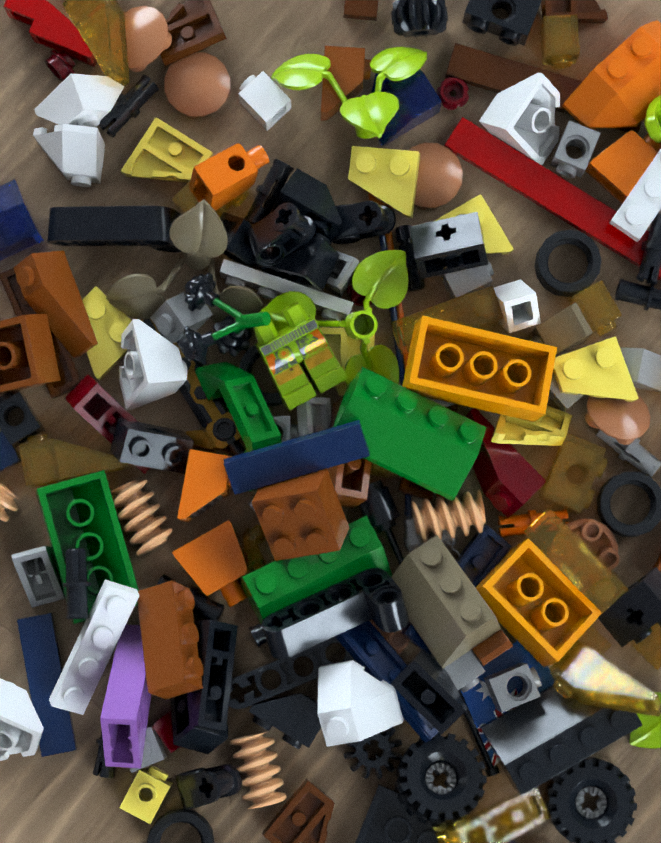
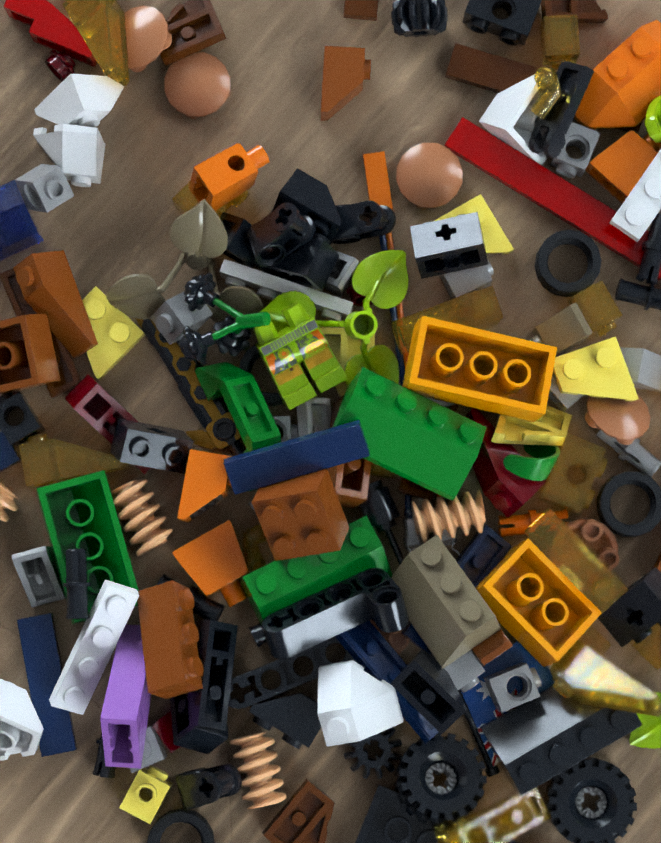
(44, 187): none -> light grey brick
(112, 226): black beam -> none
(128, 105): black pin -> none
(150, 366): white slope -> none
(165, 155): light yellow wing -> none
(264, 99): white brick -> none
(279, 174): black pin -> none
(366, 113): lime plant -> none
(386, 175): light yellow wing -> none
(404, 237): black axle -> none
(416, 104): clear blue slope -> none
(453, 84): dark red plate -> none
(518, 306): white brick -> none
(533, 468): none -> green helmet
(549, 91): none -> clear yellow arm
(549, 132): none -> black hinge

